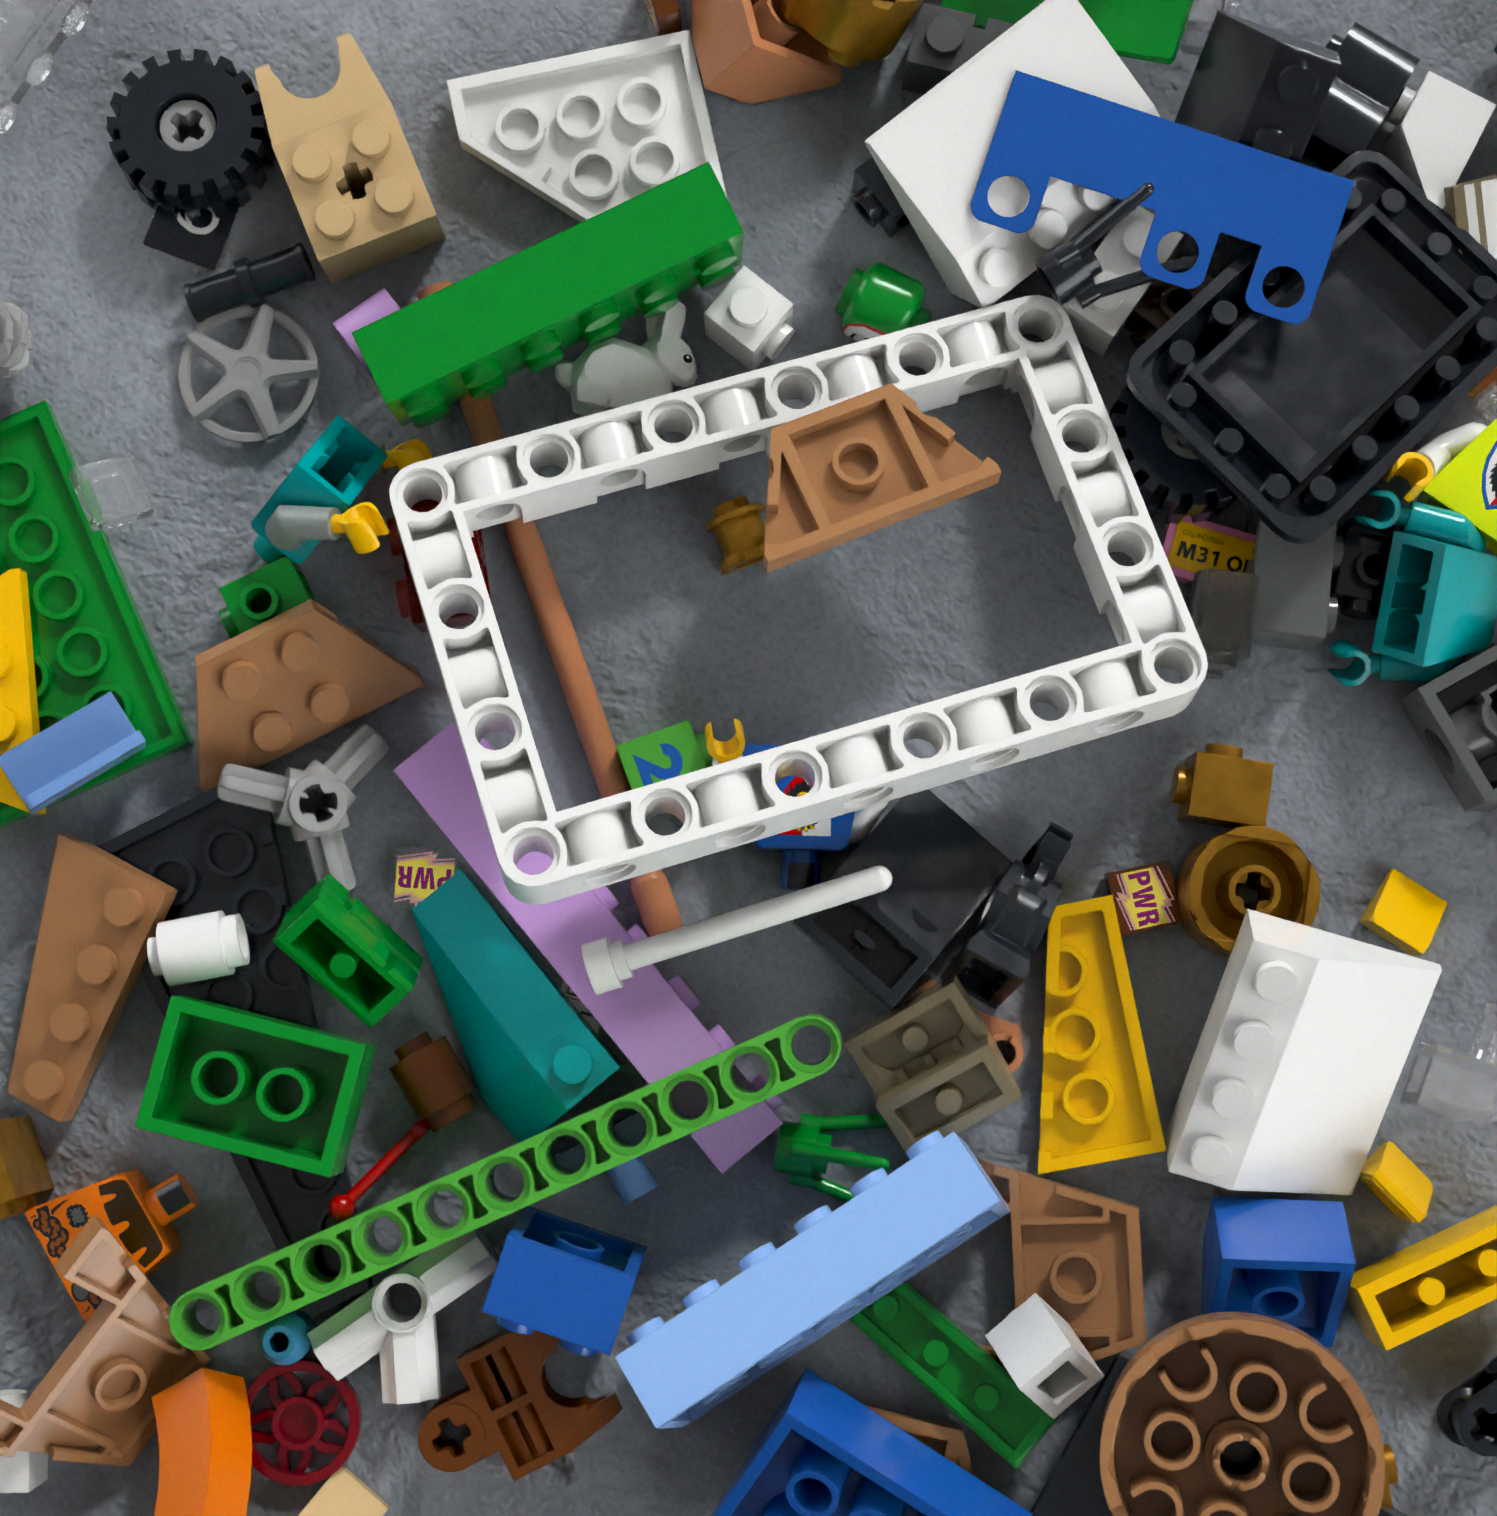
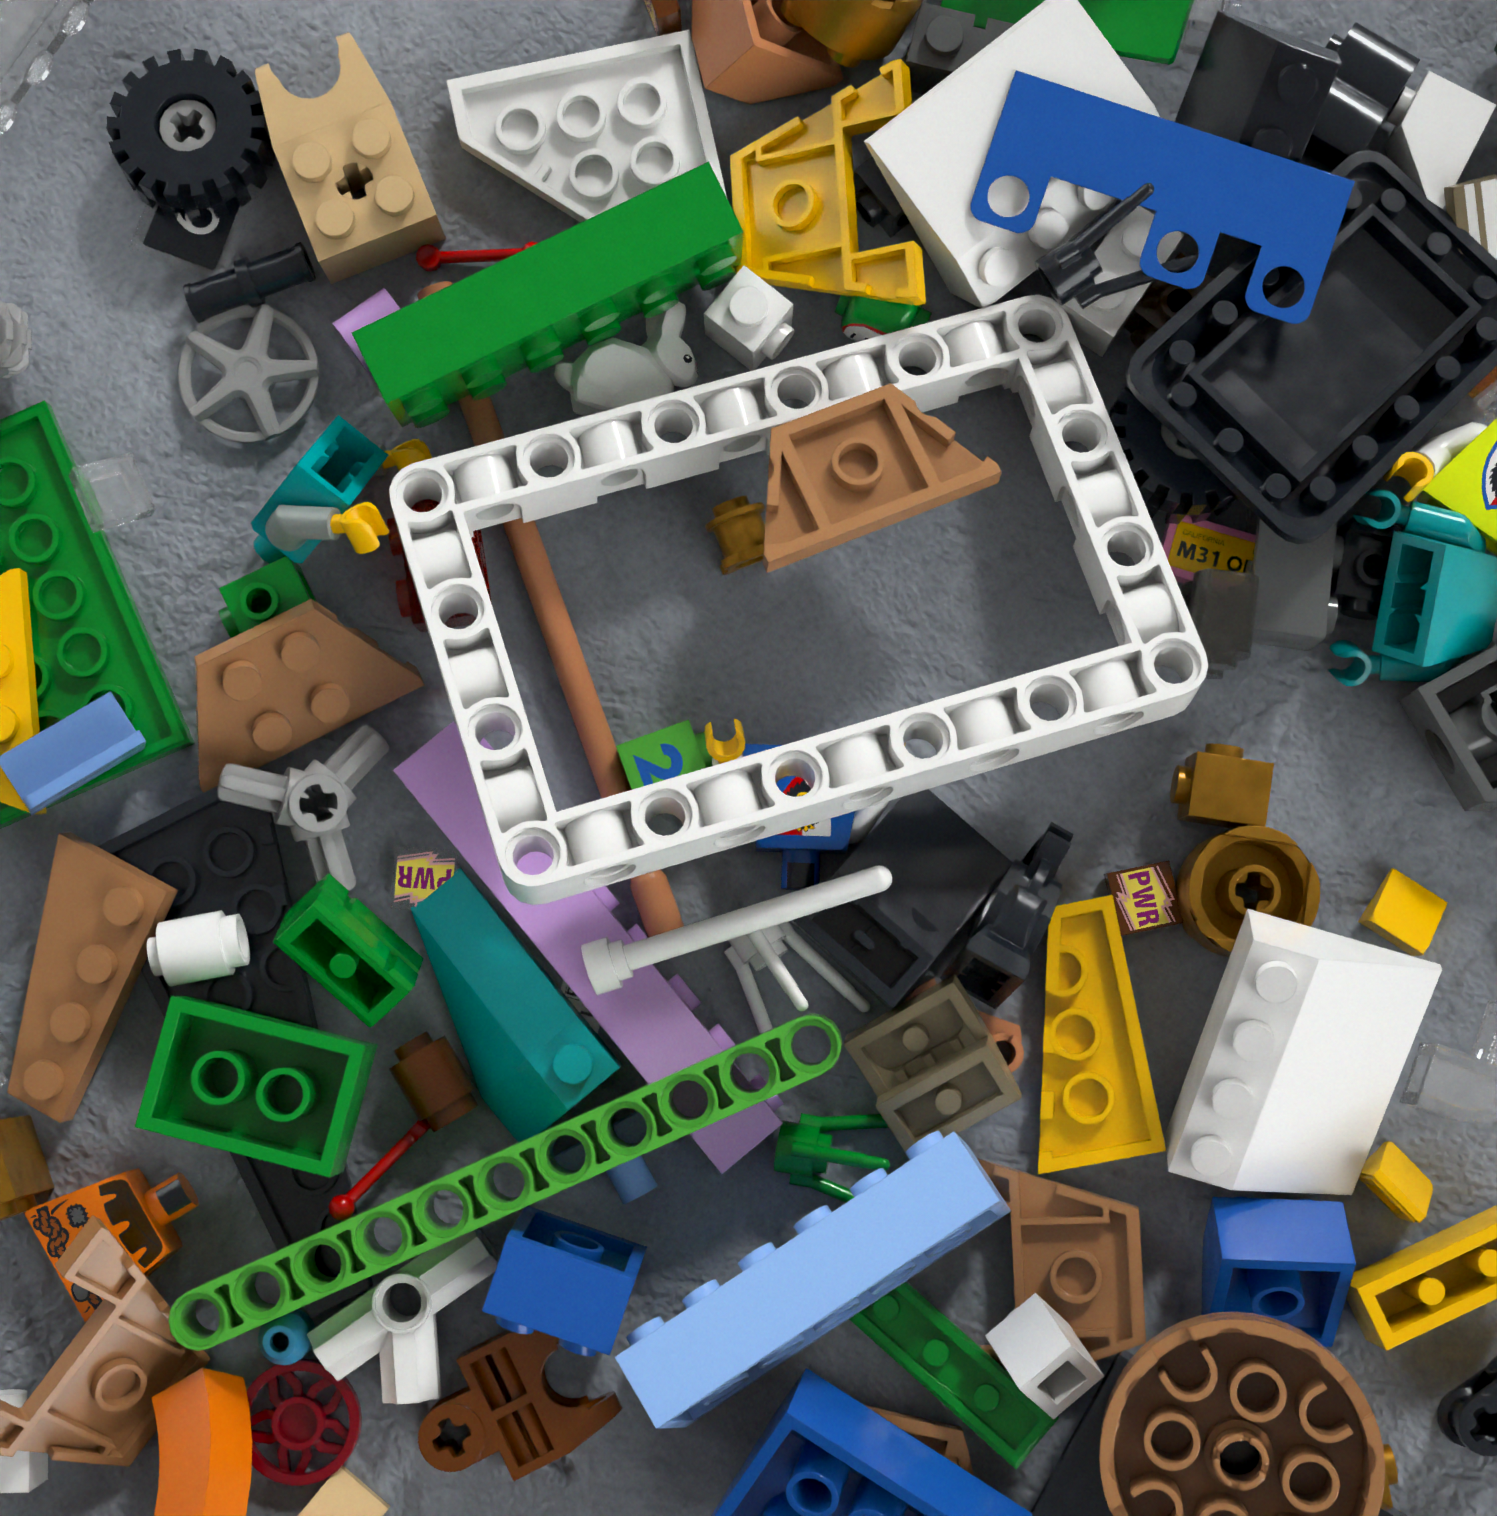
(431, 258): none -> red hinge
(763, 950): none -> white plant
(800, 202): none -> yellow wing

